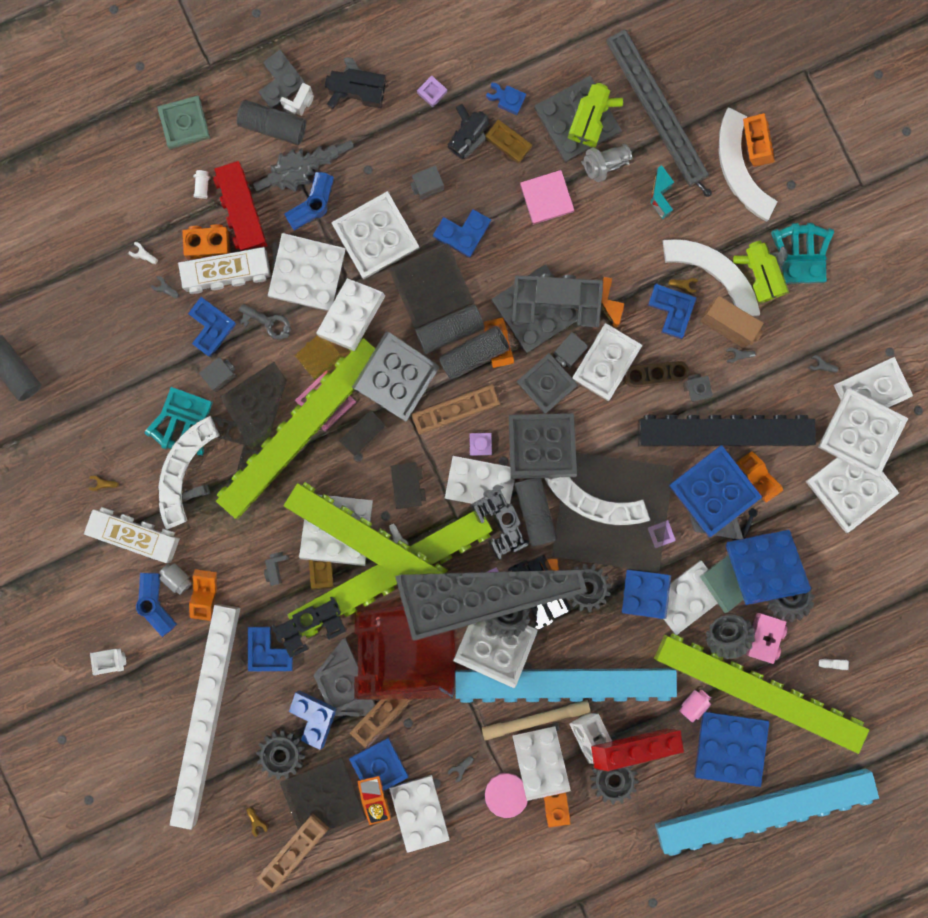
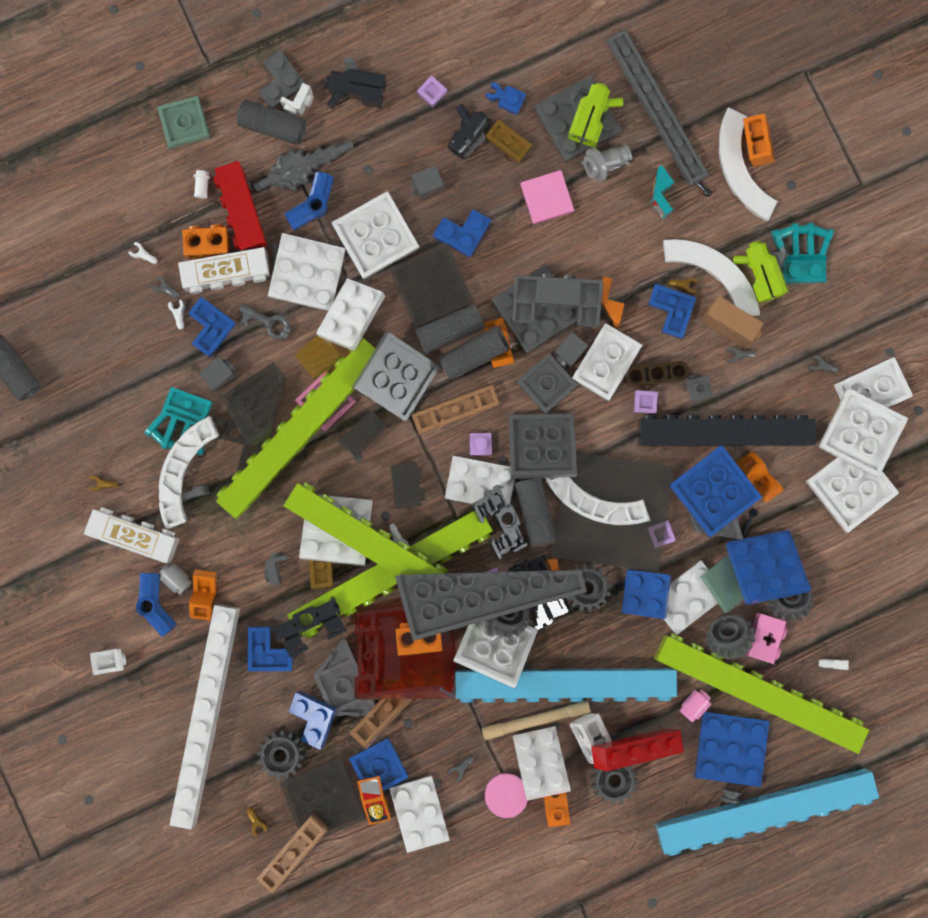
(178, 314): none -> white piece
(417, 646): none -> orange brick
(645, 402): none -> lavender plate
(731, 795): none -> dark grey bush

